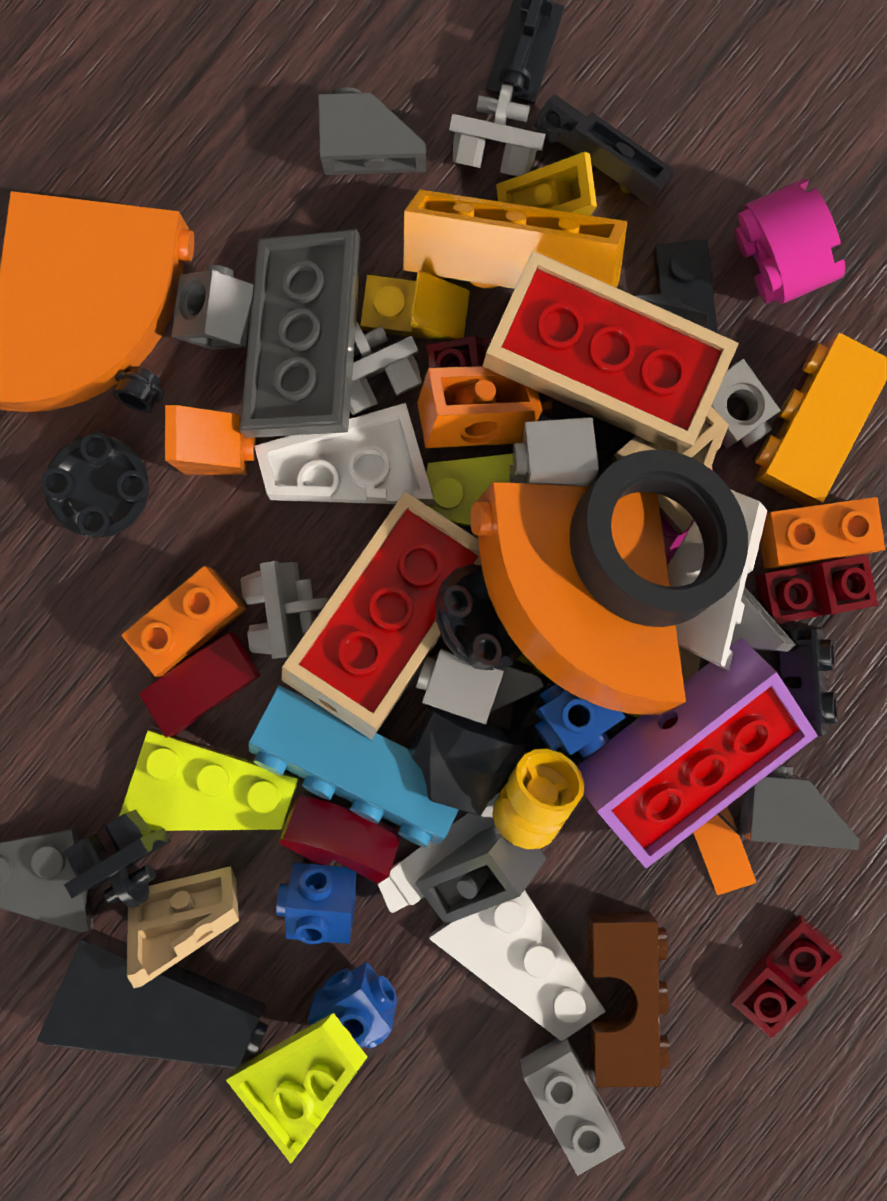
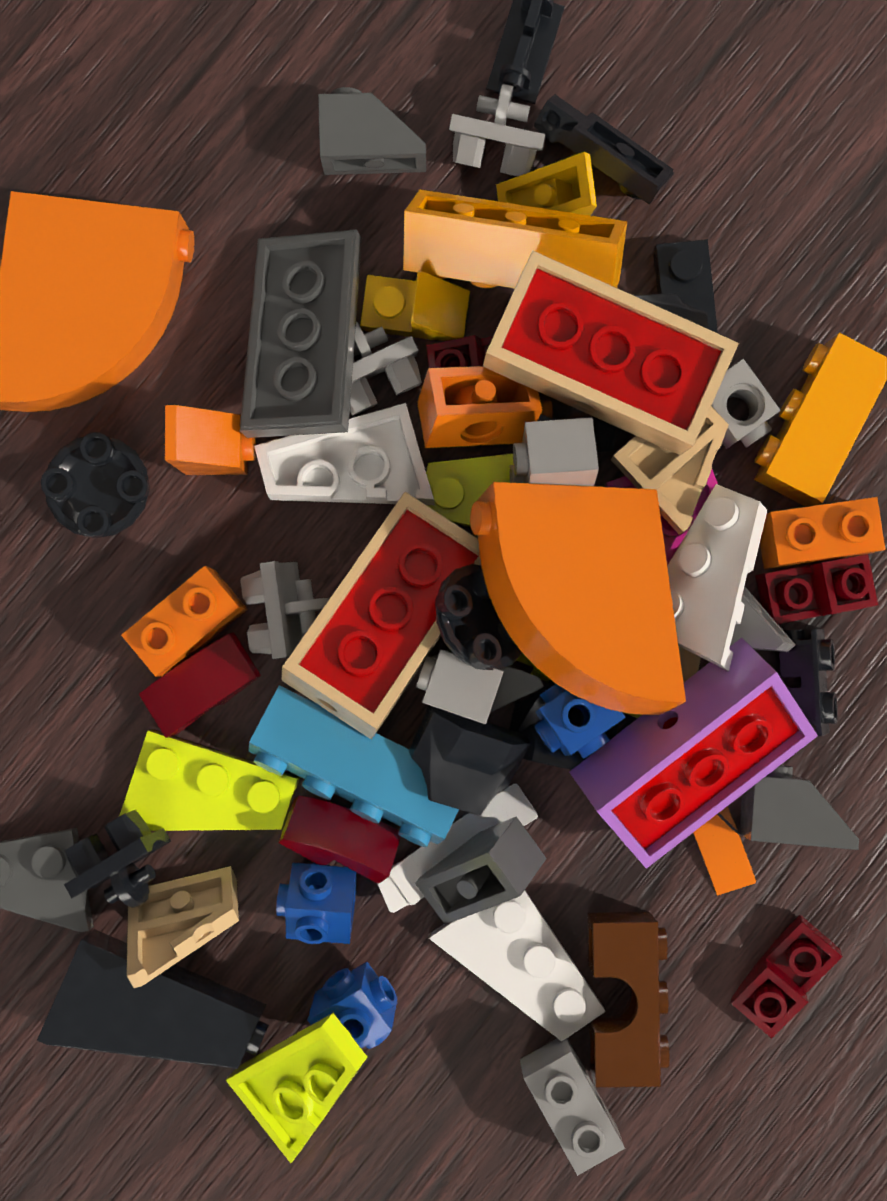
(138, 389): black plate -> none
(212, 308): dark grey brick -> none
(538, 798): yellow wheel -> none
(701, 495): black tyre -> none
(790, 241): dark pink brick -> none

